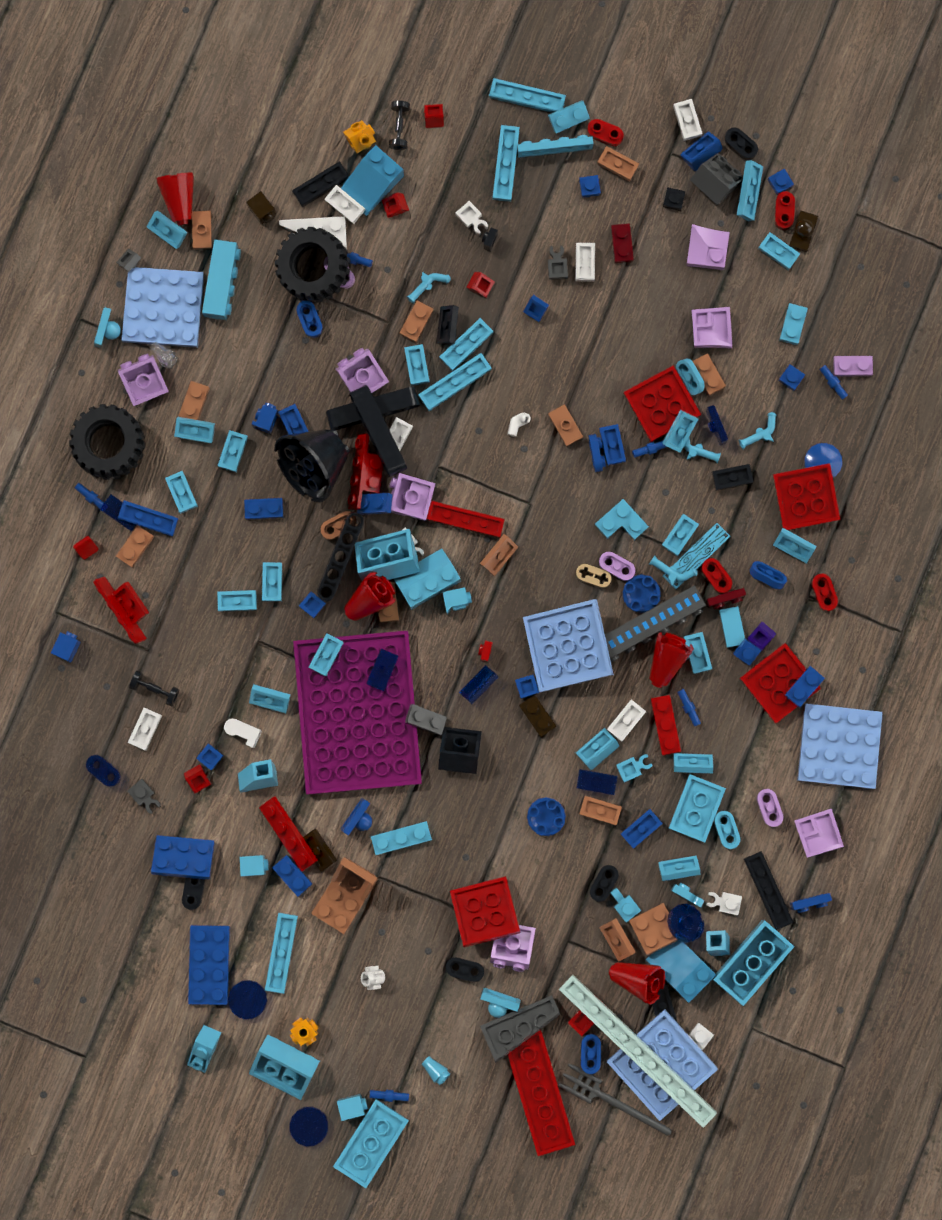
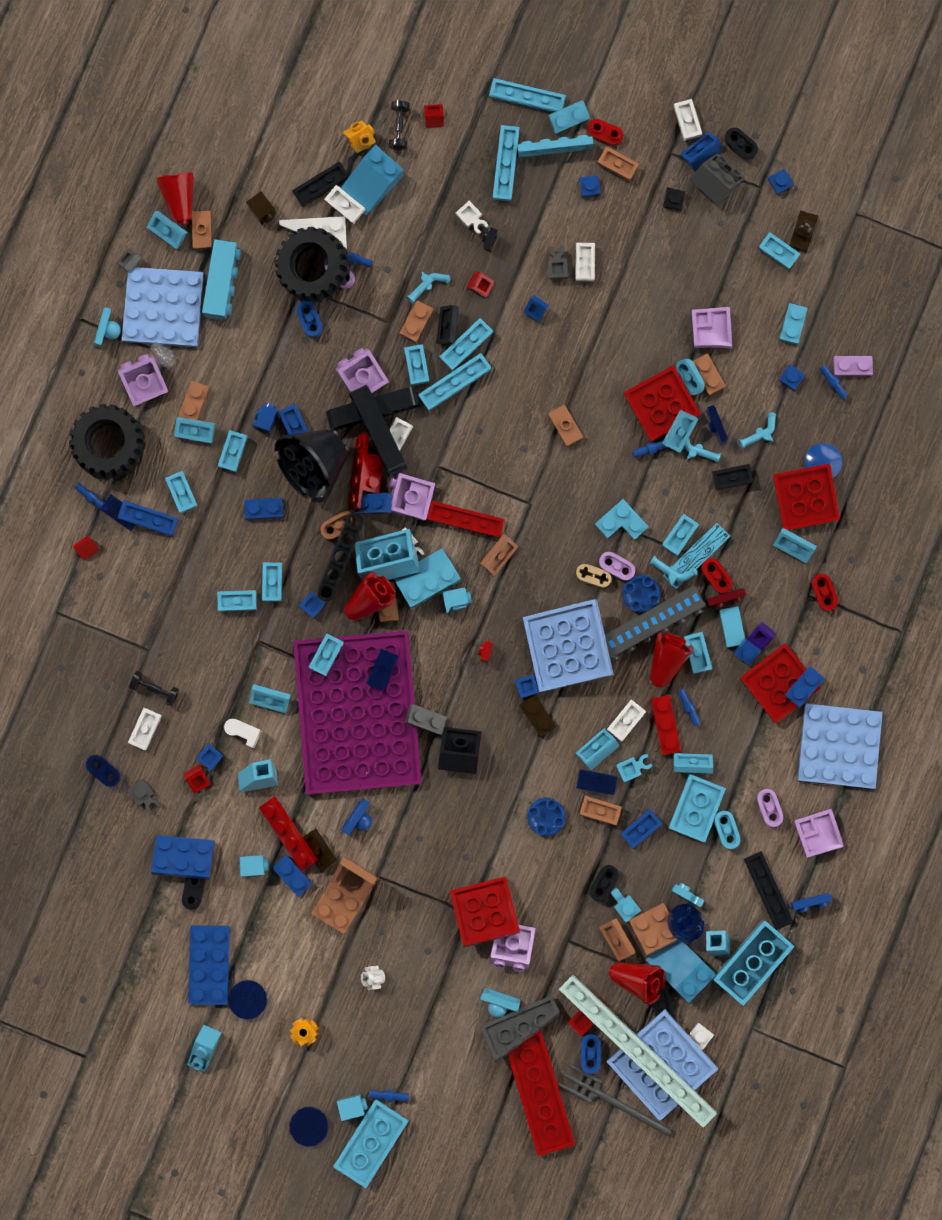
(66, 646): blue brick -> none
(125, 606): red bracket -> none
(135, 546): nougat plate -> none
(281, 953): medium azure plate -> none
(284, 1067): medium azure slope -> none
(395, 204): red slope -> none
(401, 838): medium azure plate -> none
(435, 1070): medium azure cone -> none
(464, 970): black plate -> none
(478, 684): clear blue plate -> none
(516, 422): white arm -> none
(598, 460): blue plate -> none
(612, 445): blue plate -> none
(622, 243): dark red plate -> none
(679, 868): medium azure plate -> none
(707, 248): lavender plate -> none
(728, 902): white plate -> none
(750, 190): medium azure plate -> none
(768, 575): blue plate -> none
(784, 209): red plate -> none

